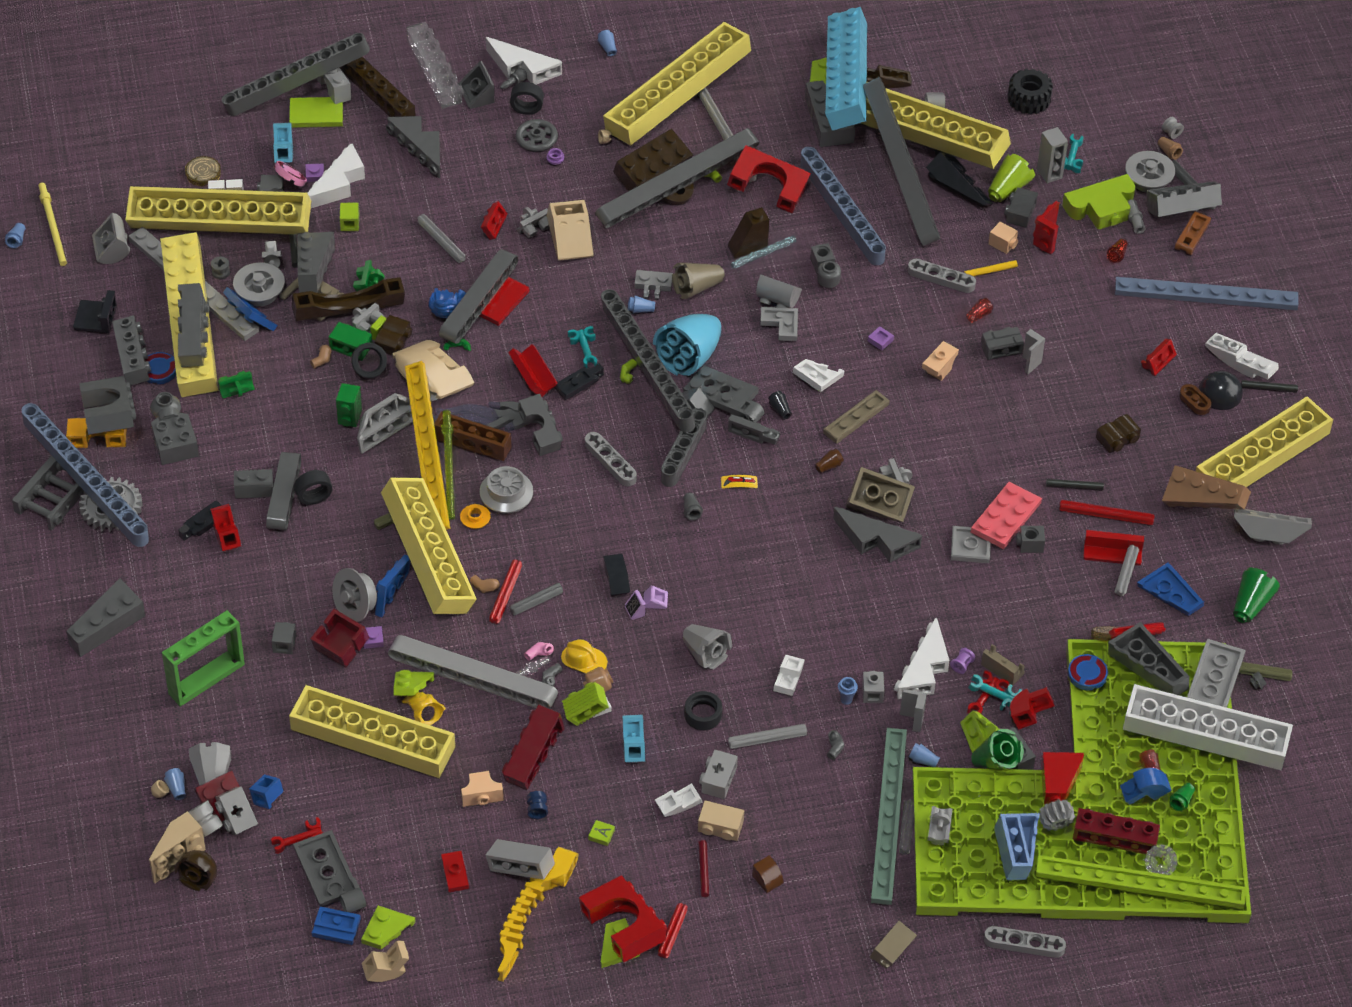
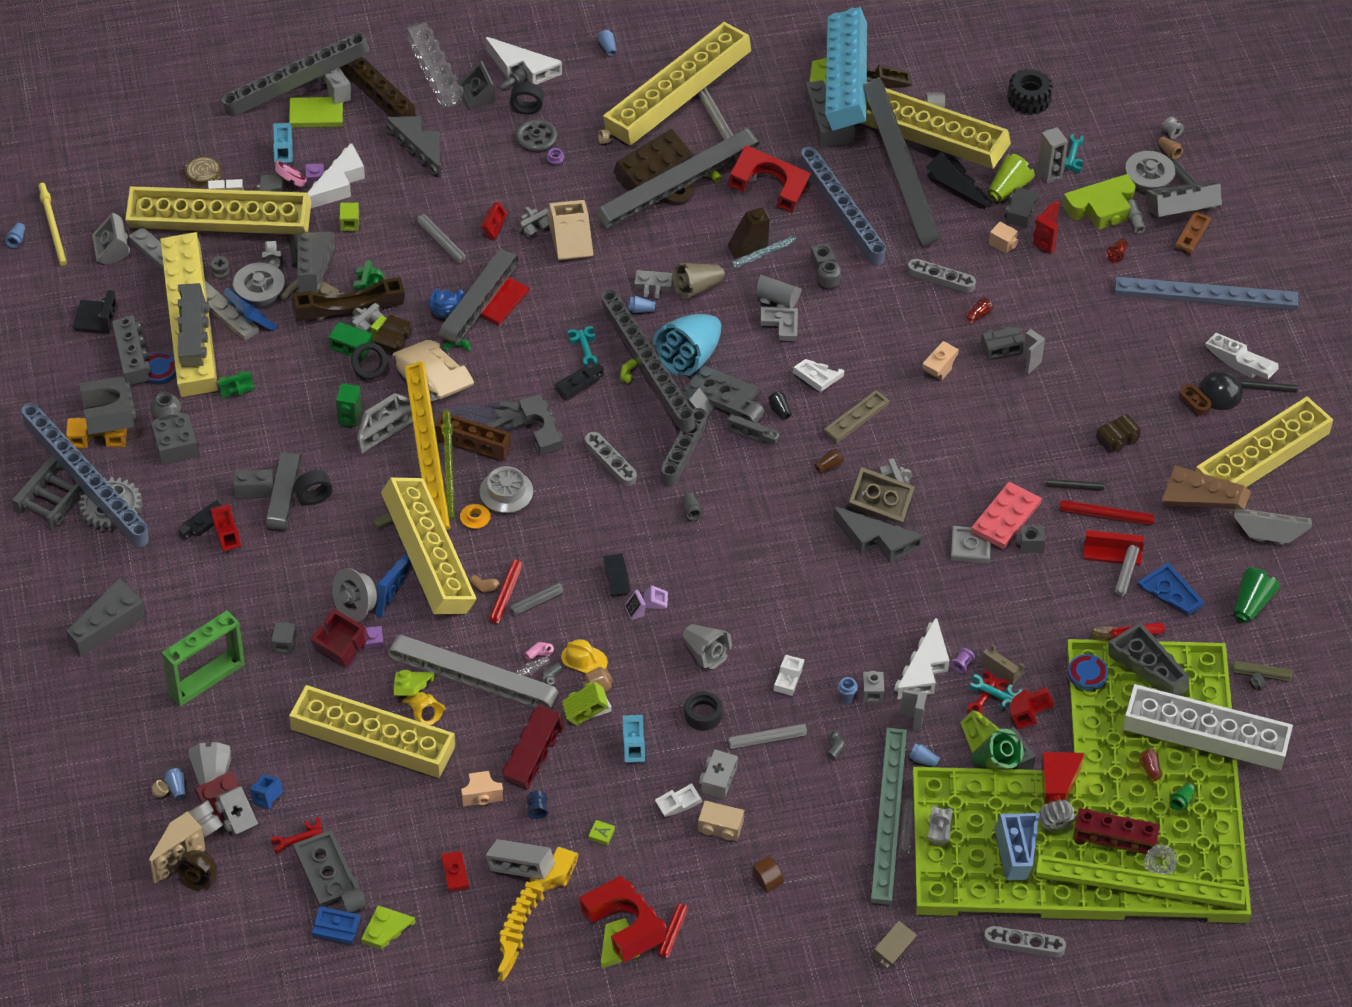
(324, 356): medium nougat arm -> none
(386, 965): tan brick -> none
(533, 370): red panel -> none
(703, 859): dark red bar -> none
(739, 481): yellow sticker -> none
(880, 338): medium lavender plate -> none
(992, 268): yellow bar -> none
(1145, 782): blue brick -> none
(1160, 357): red plate -> none
(1216, 673): light grey plate -> none

